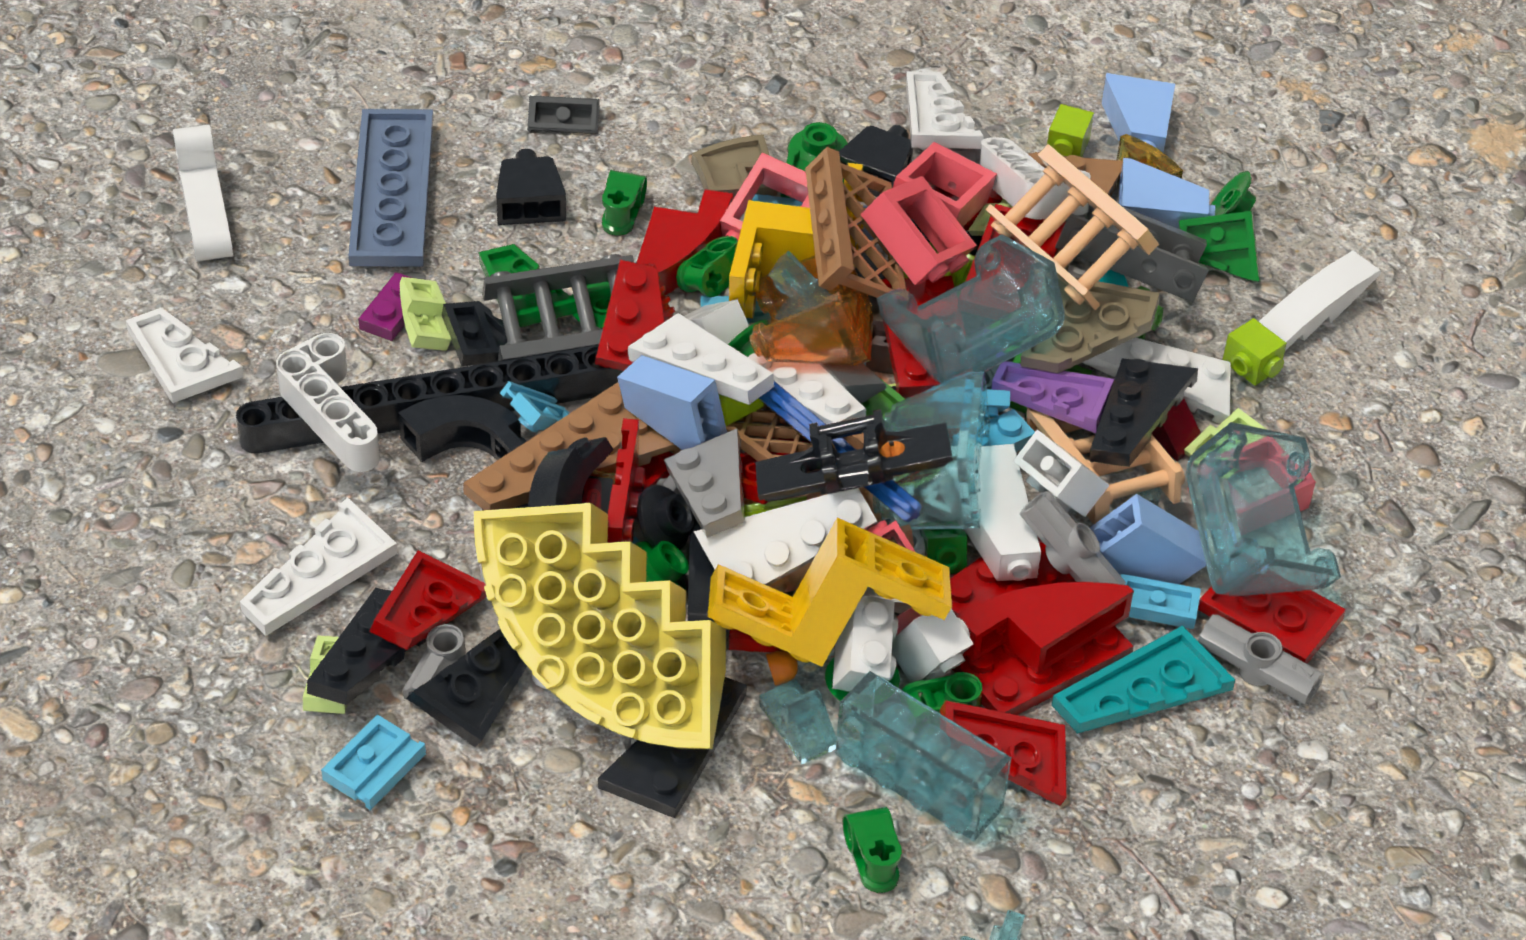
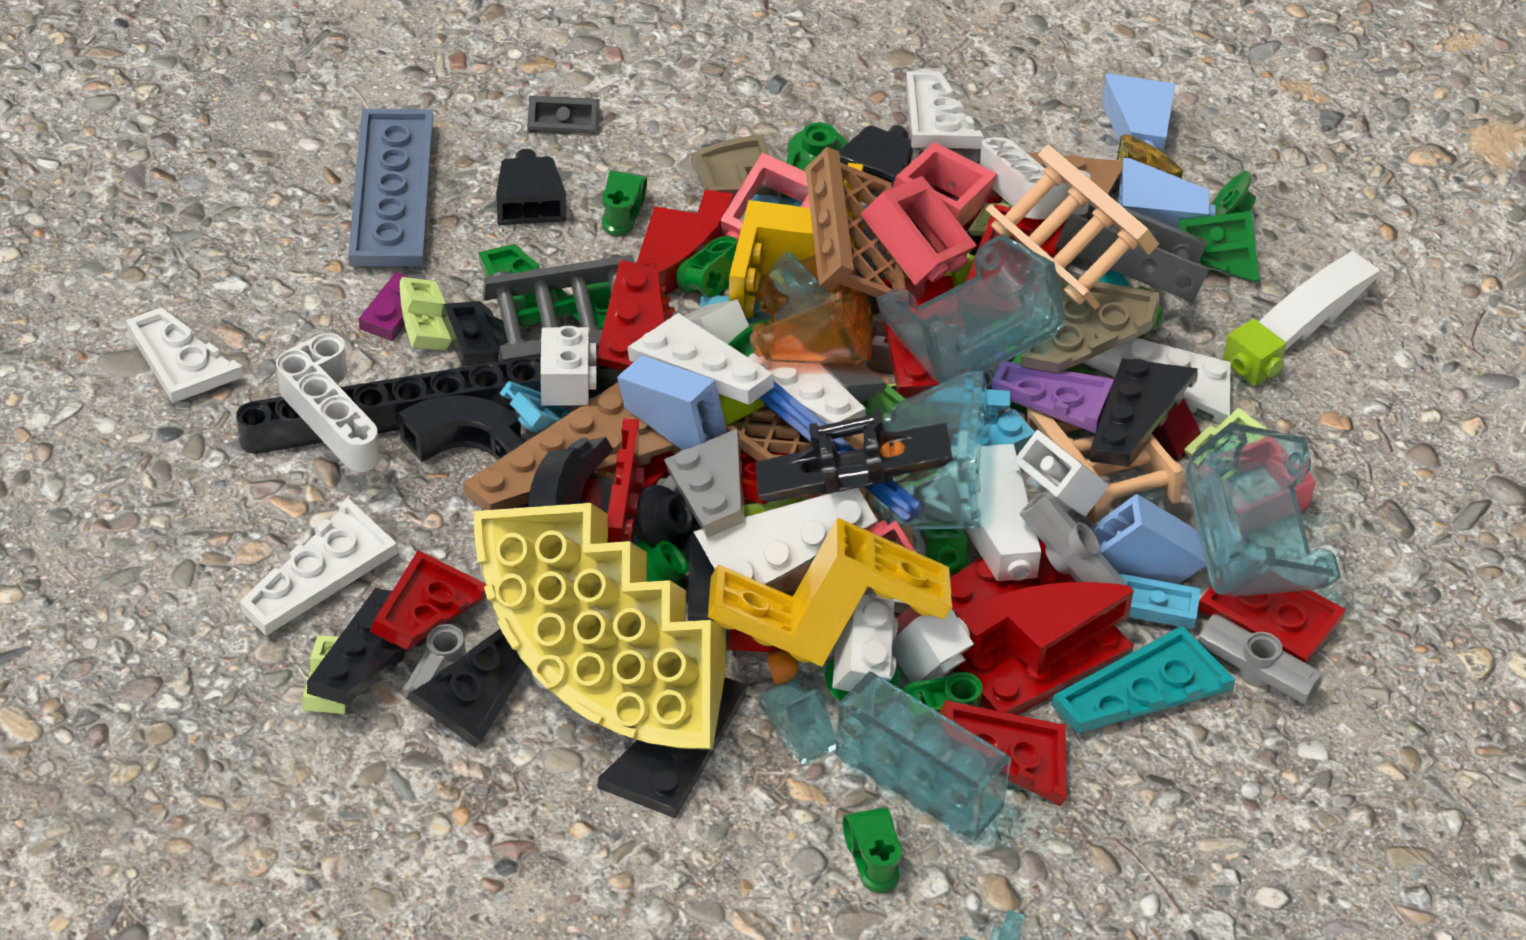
(202, 193): white beam -> none
(373, 762): medium azure plate -> none
(567, 366): none -> white brick
(1070, 130): lime brick -> none

